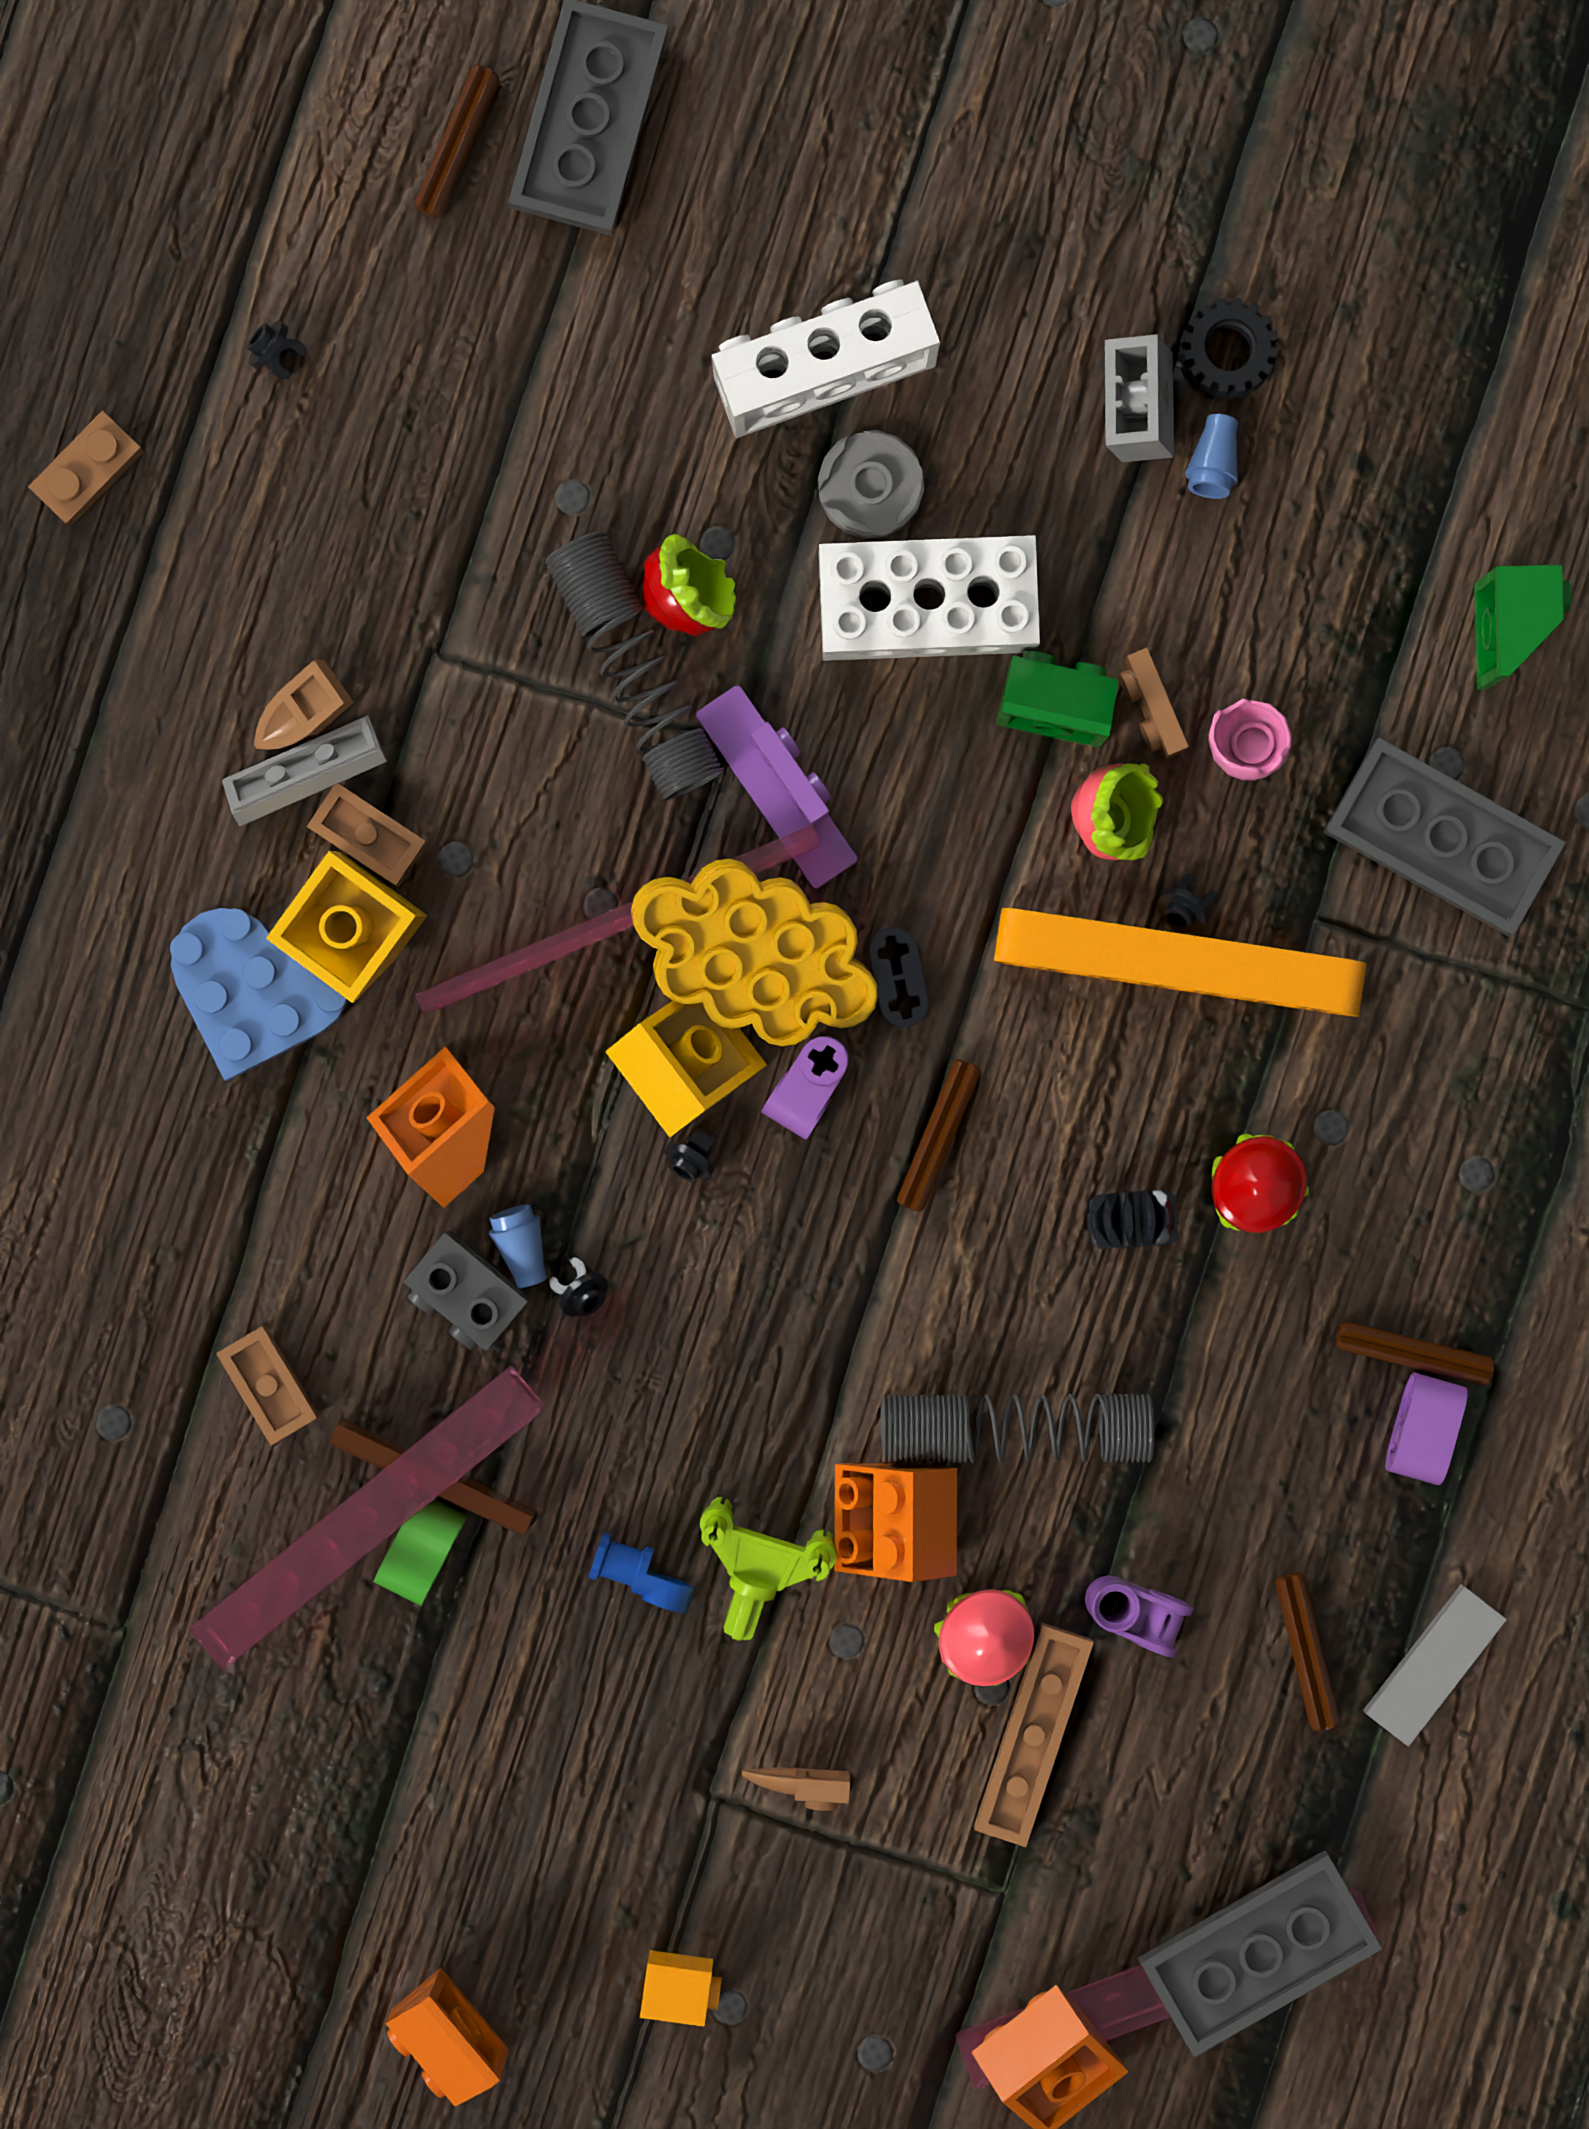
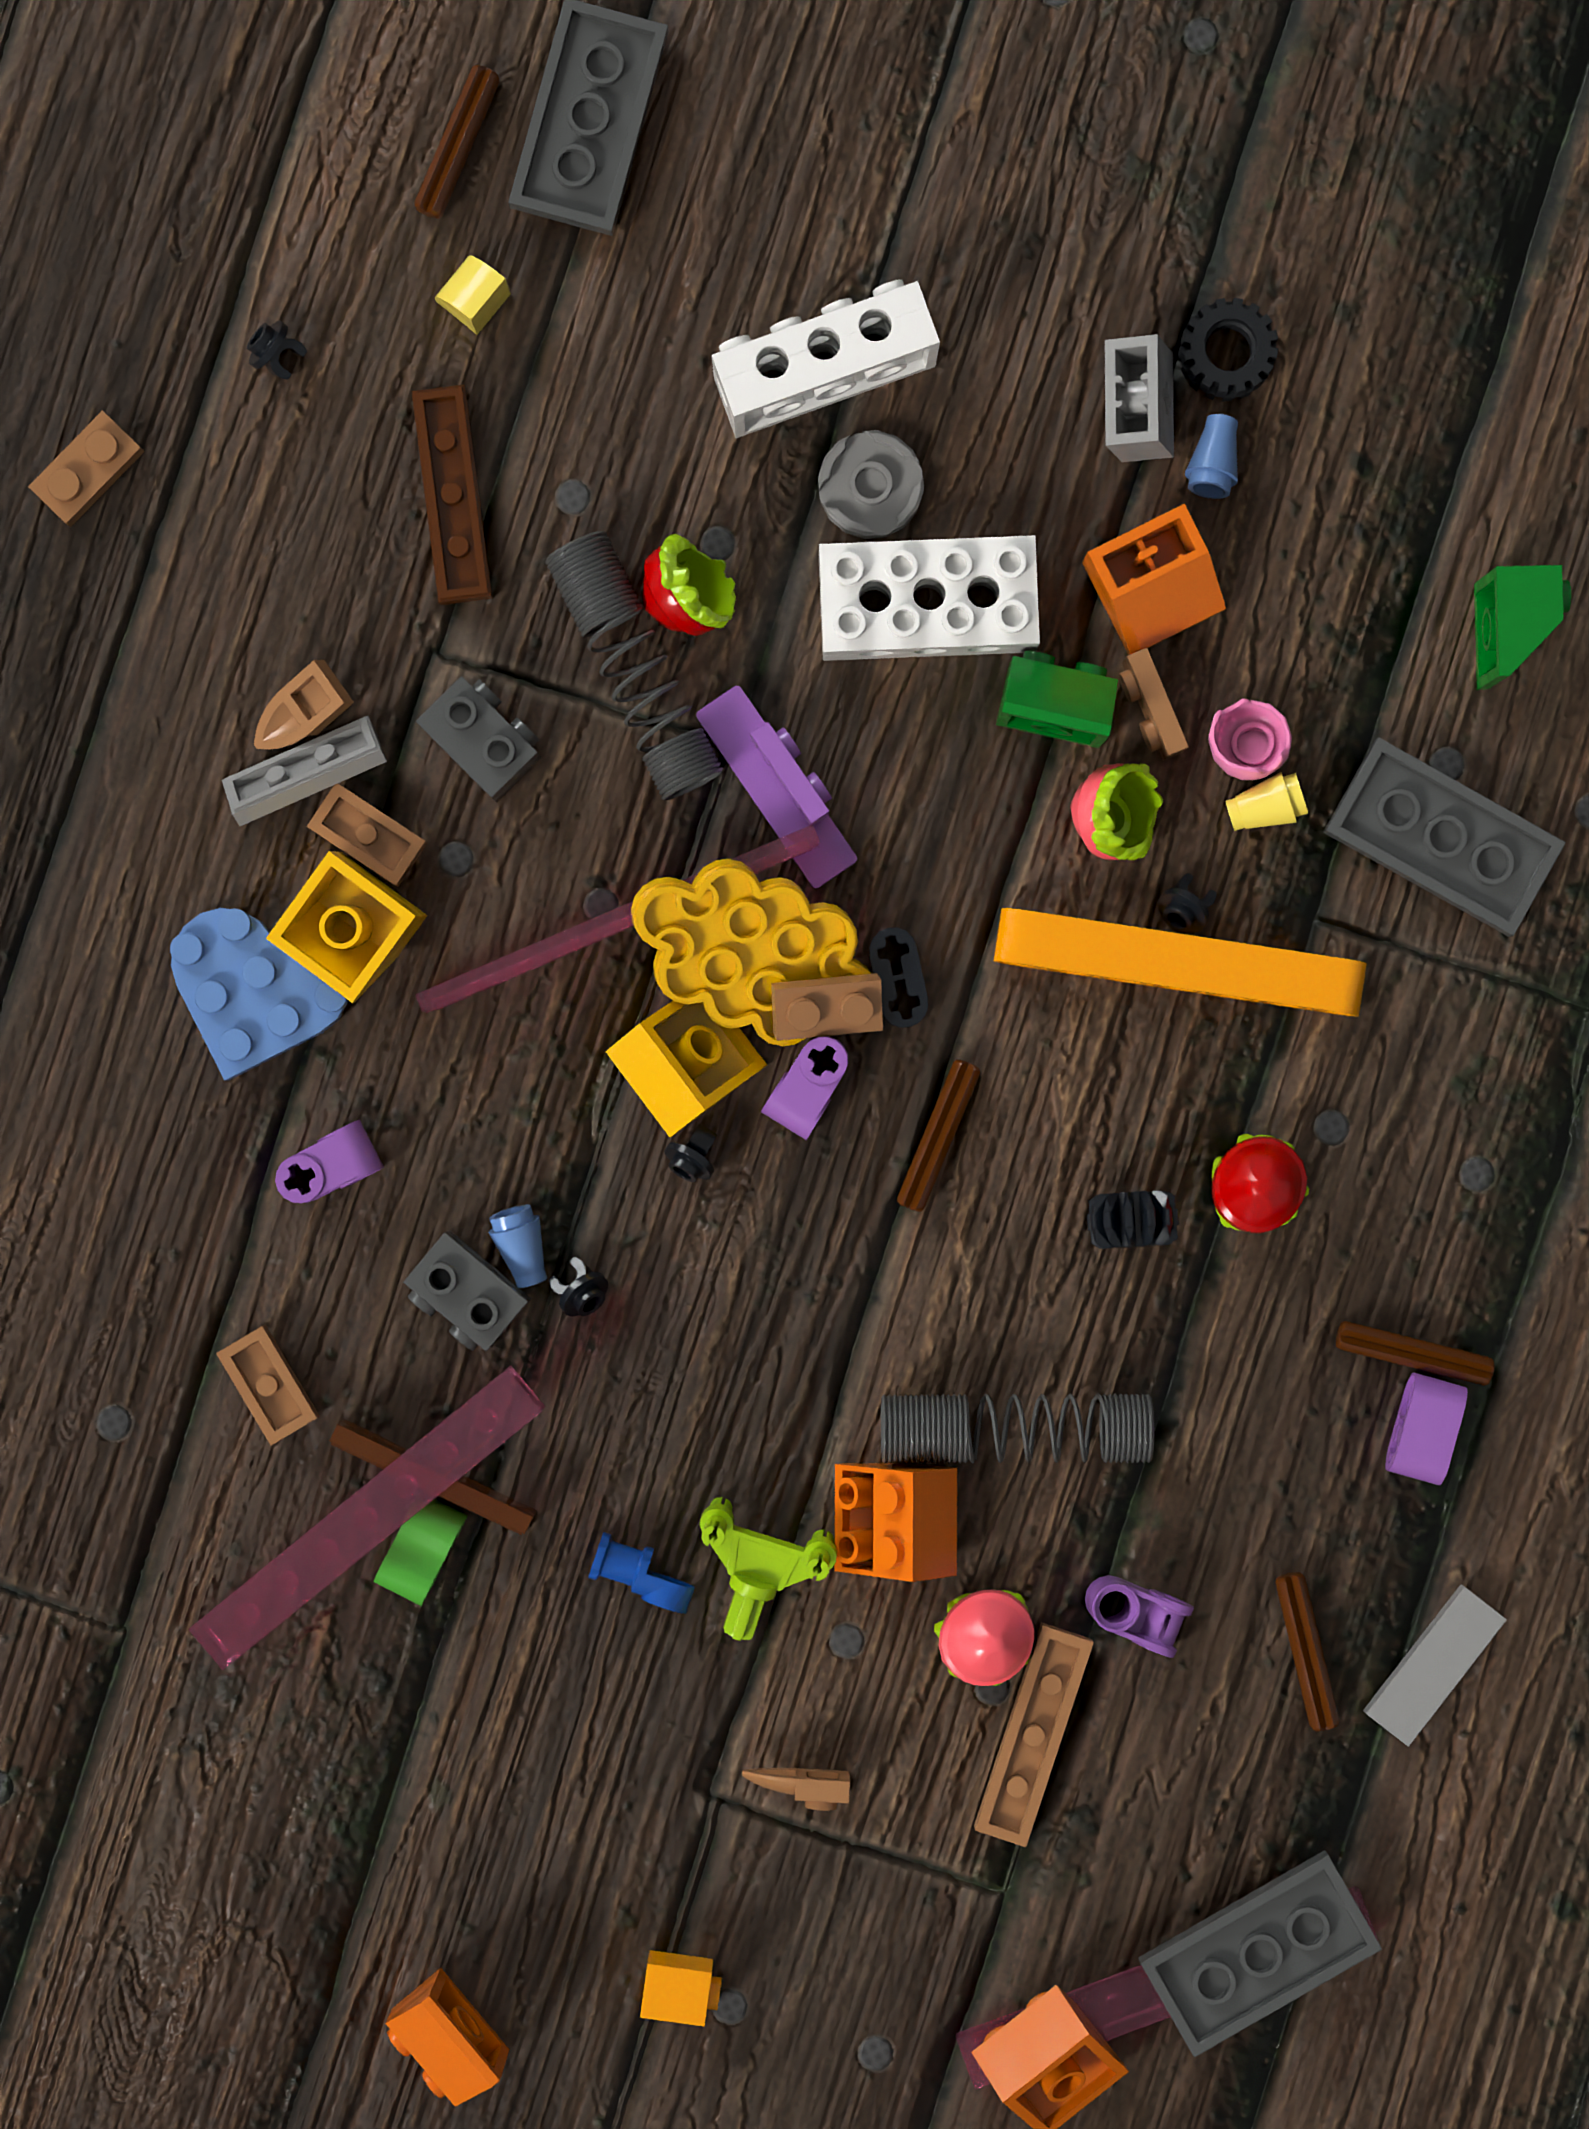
(336, 1161): none -> medium lavender piece
(437, 1127): orange slope -> none
(452, 494): none -> reddish brown tile
(474, 293): none -> light yellow brick
(479, 738): none -> dark grey brick
(827, 1006): none -> medium nougat plate
(1155, 580): none -> orange slope
(1268, 803): none -> light yellow cone

